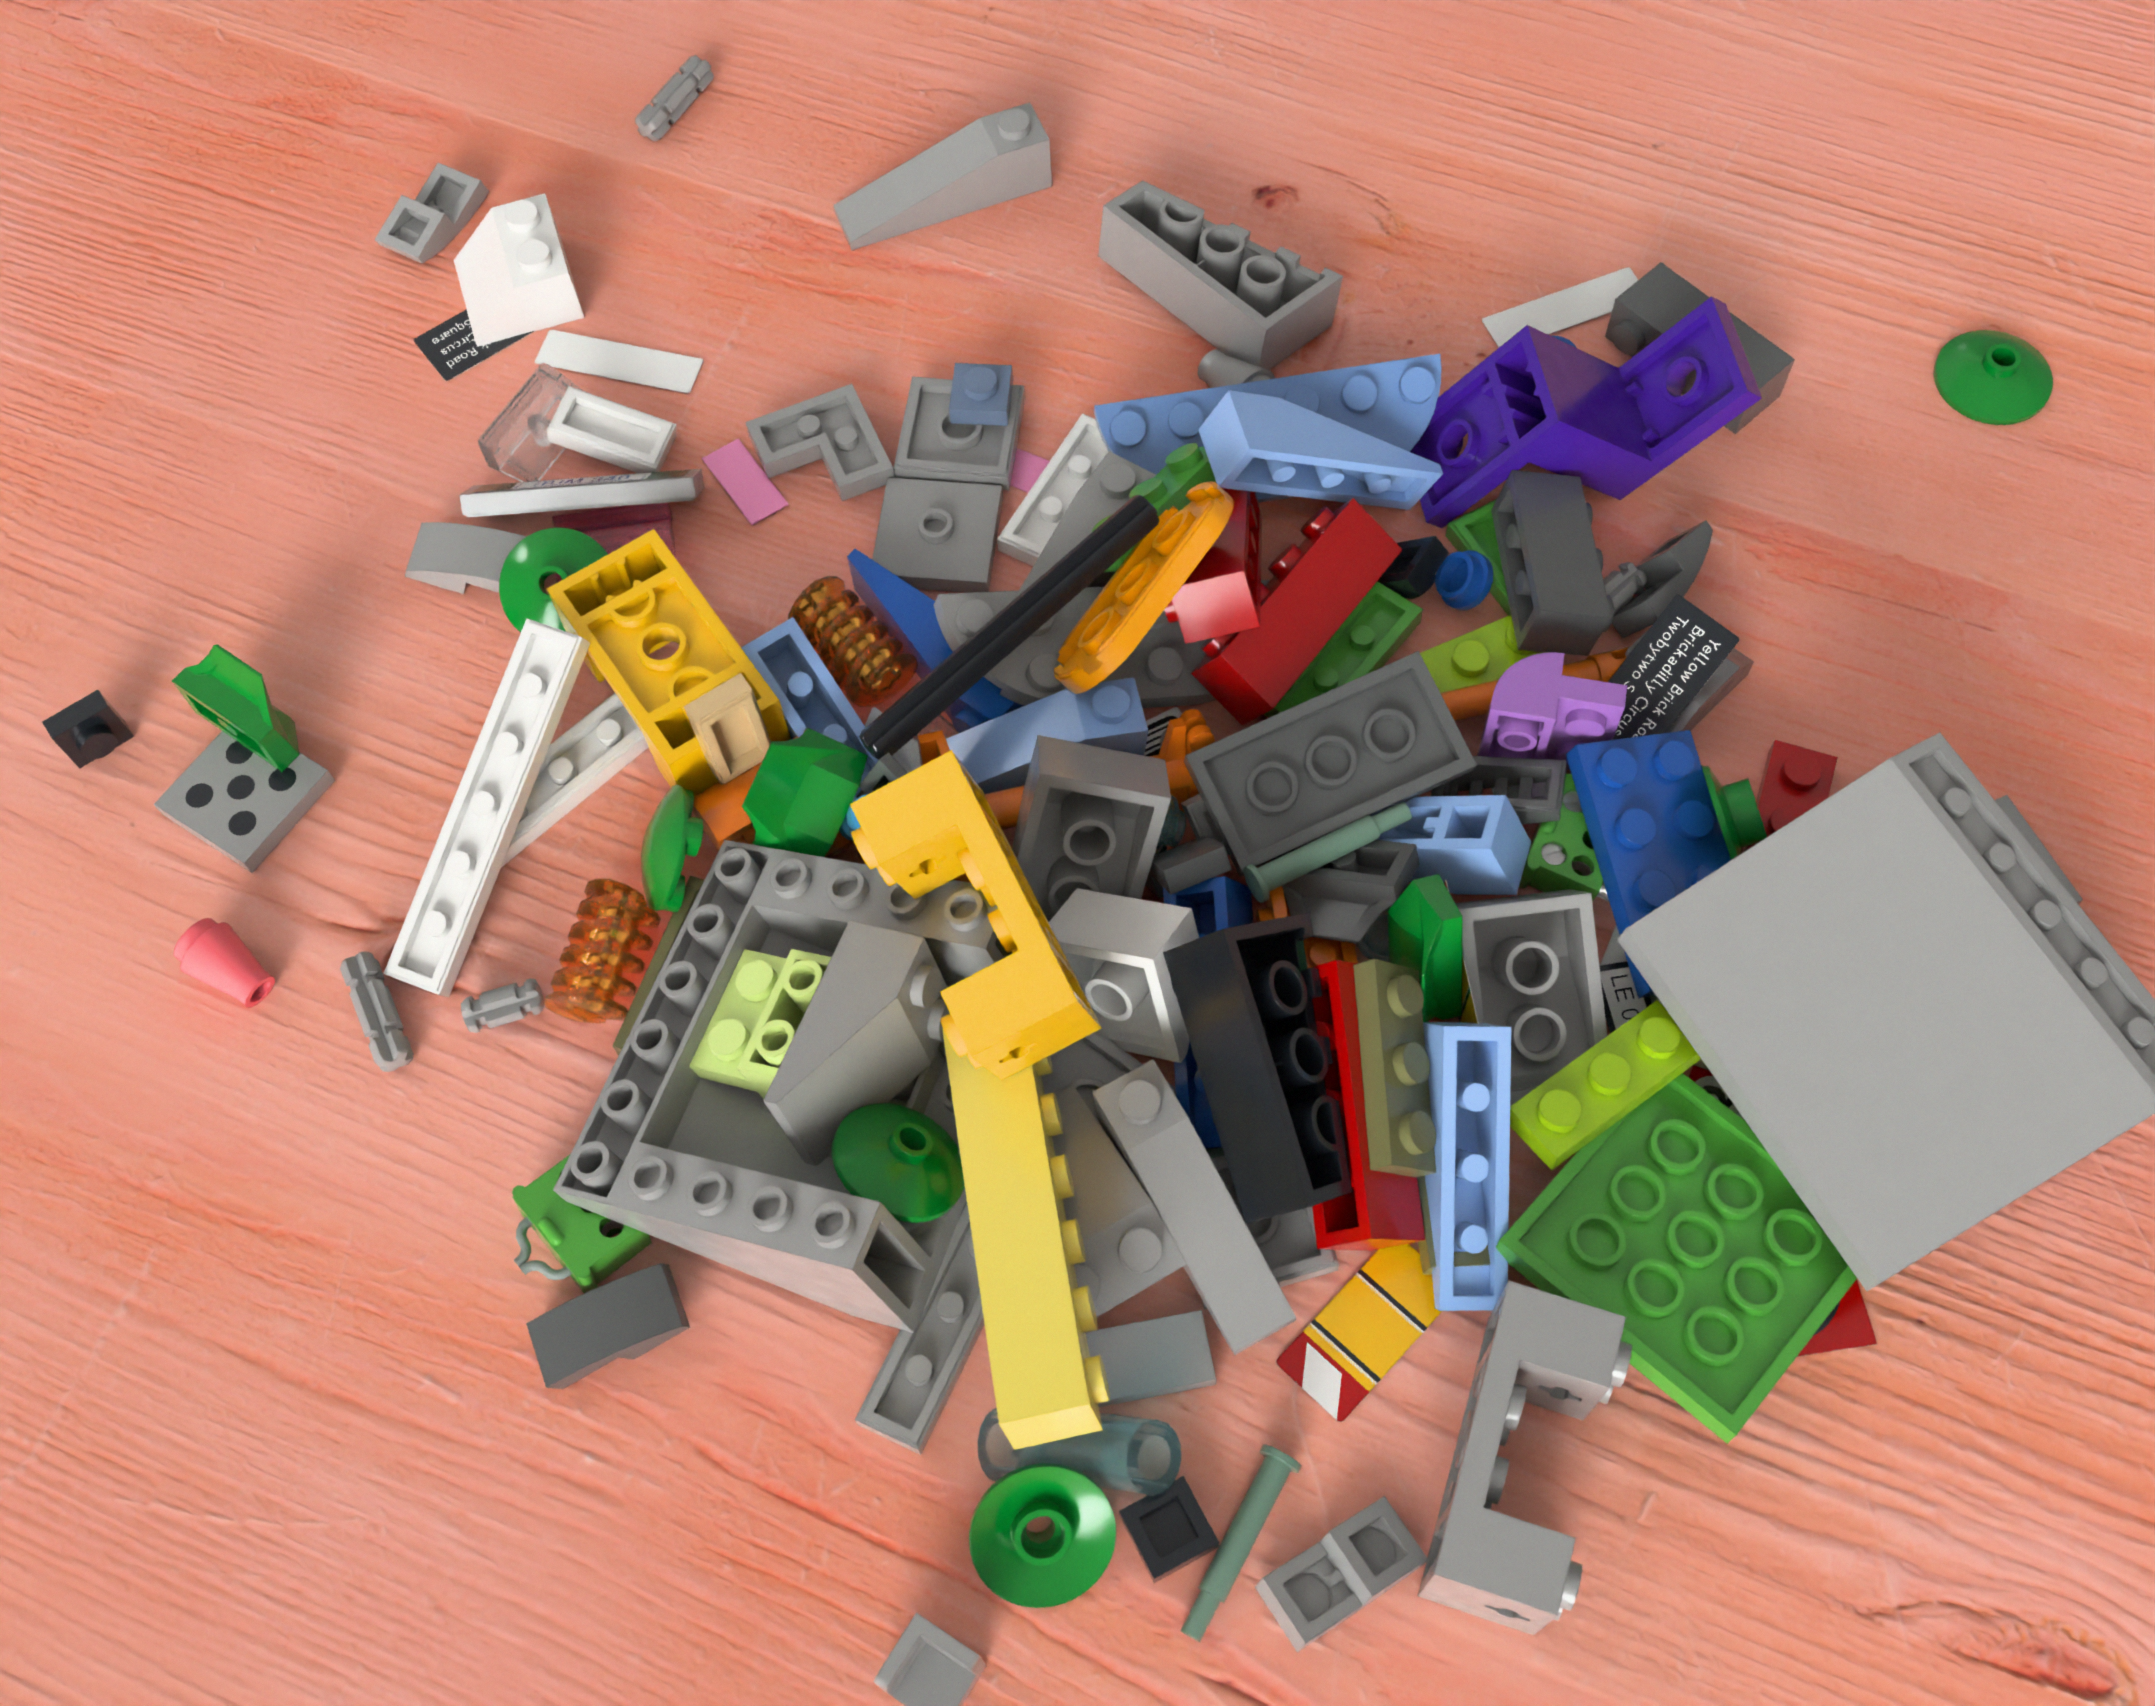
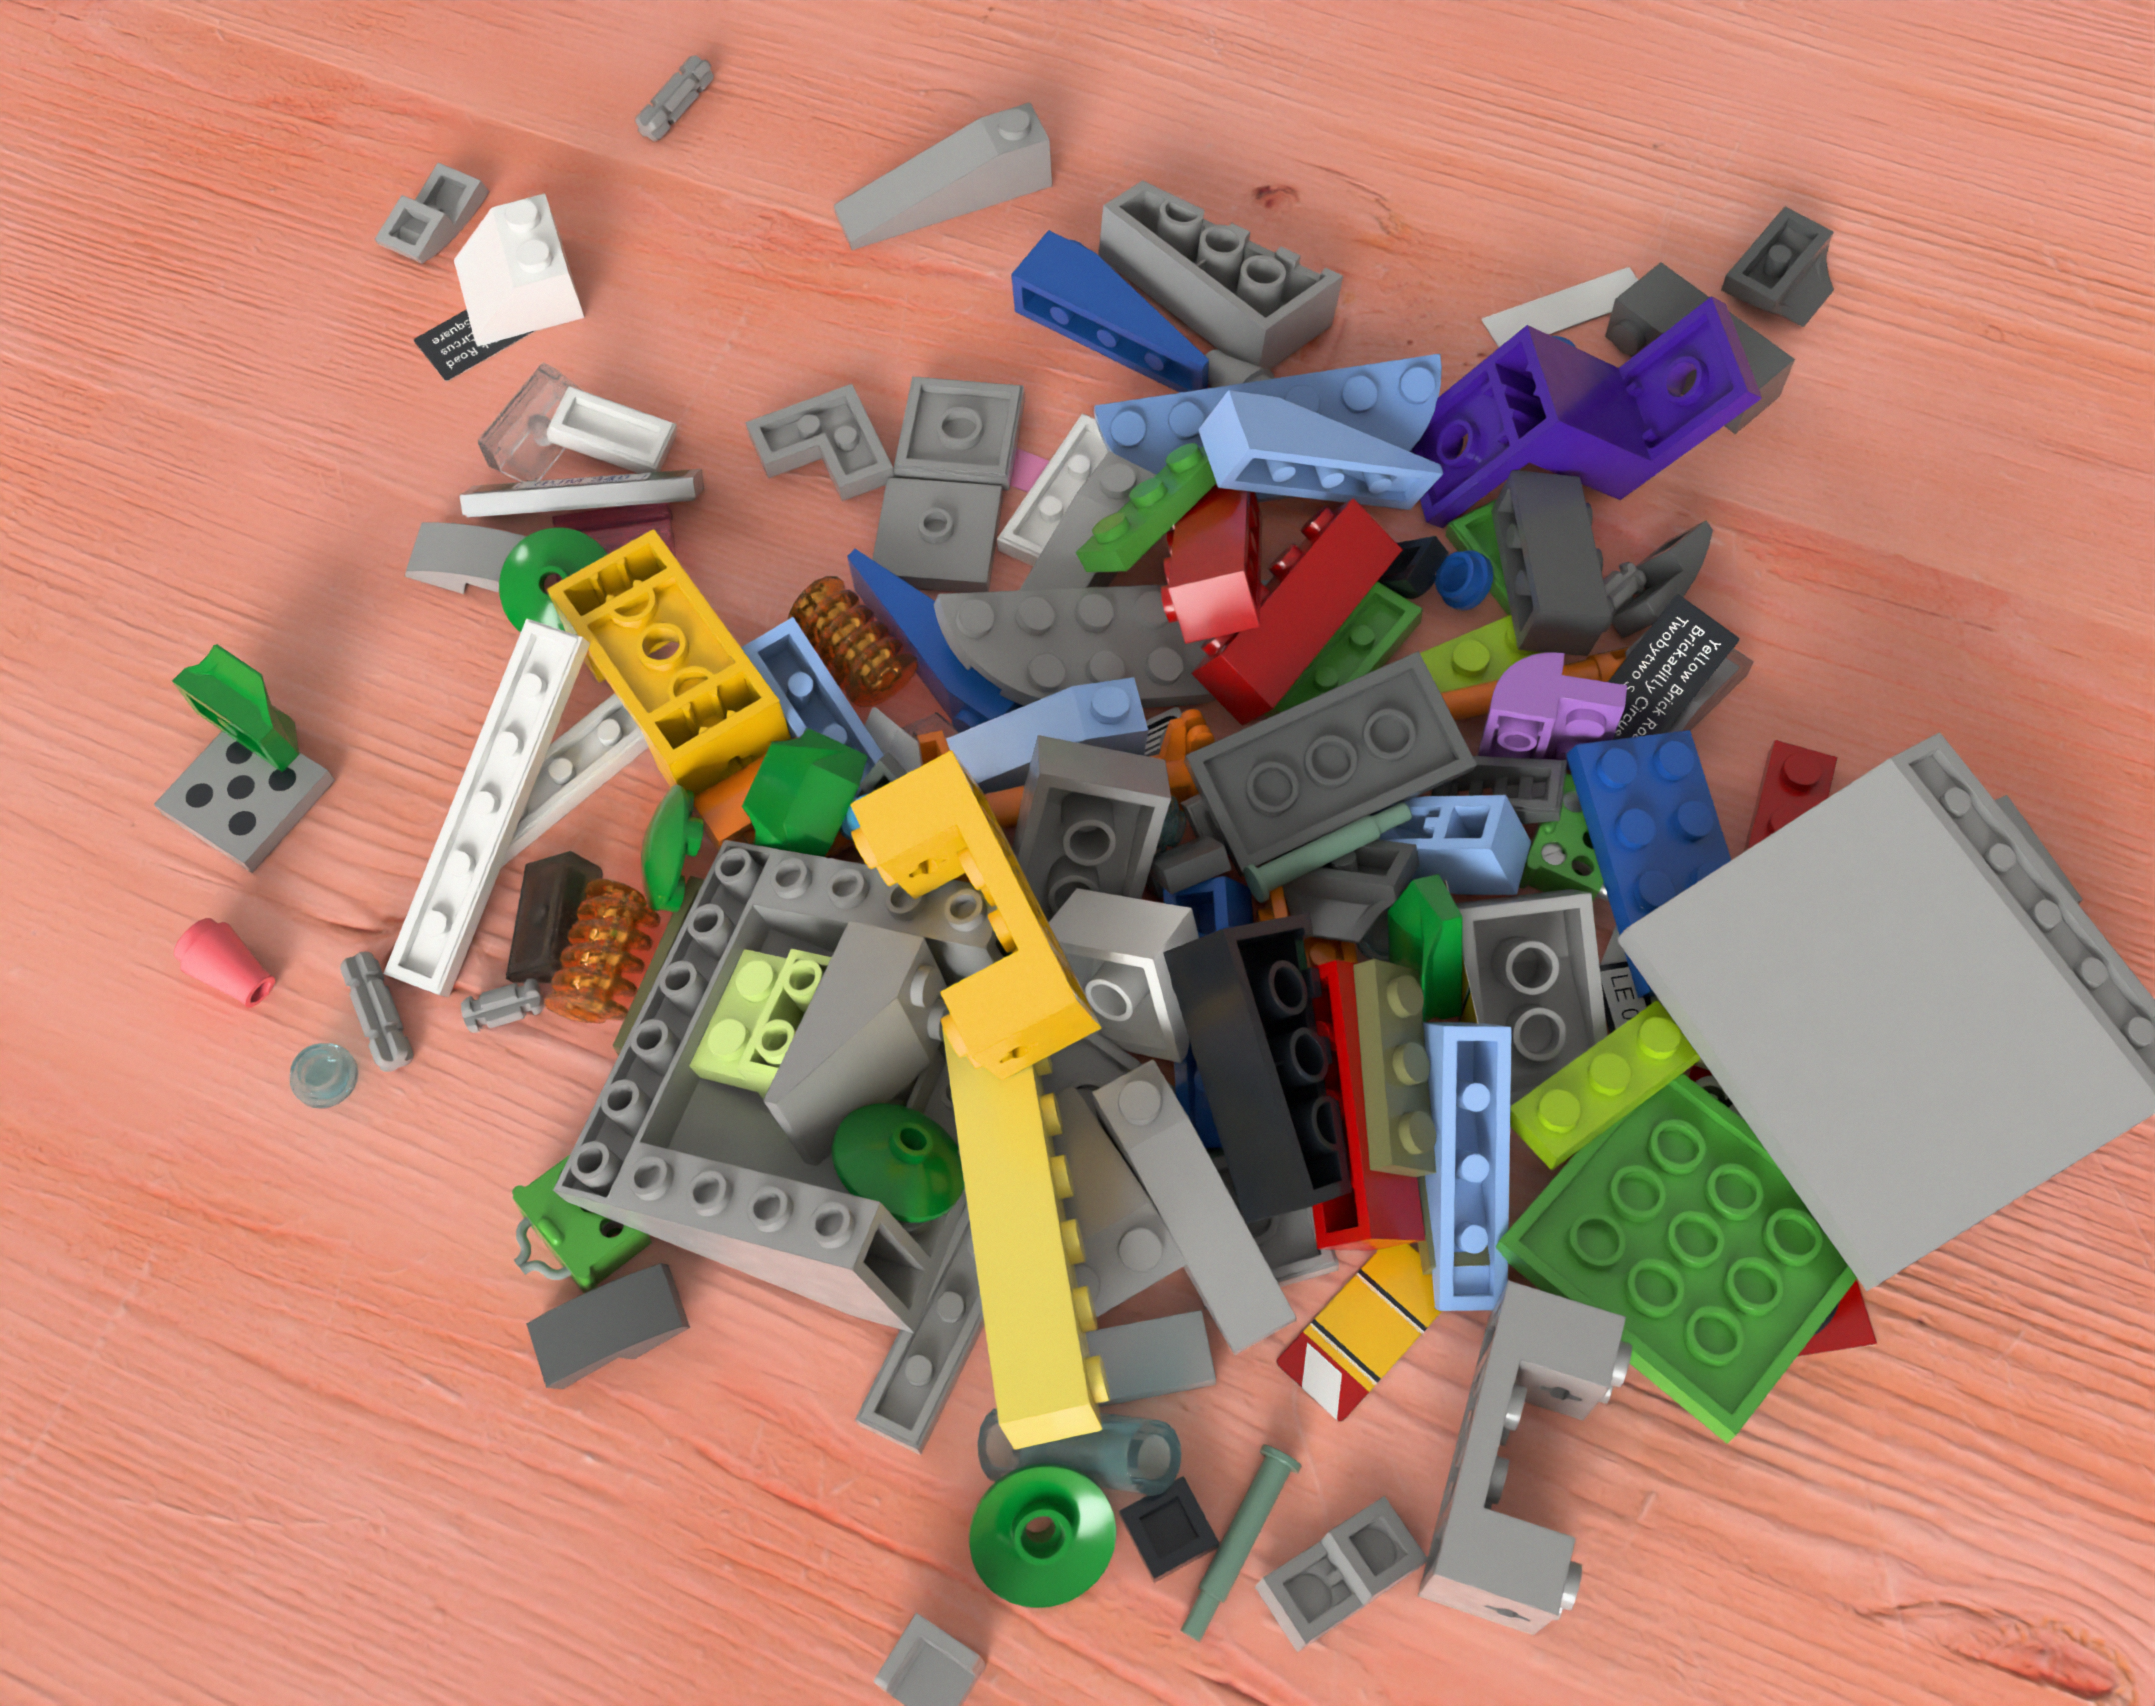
(88, 729): black plate -> none
(323, 1075): none -> clear light blue plate
(546, 913): none -> clear smoke slope
(619, 361): white sticker -> none
(729, 728): tan tile -> none
(745, 481): bright pink sticker -> none
(981, 394): sand blue plate -> none
(1009, 628): black axle -> none
(1093, 305): none -> blue slope
(1142, 588): light orange tile -> none
(1735, 812): green piece -> none
(1785, 268): none -> dark grey slope
(1993, 377): green dish -> none

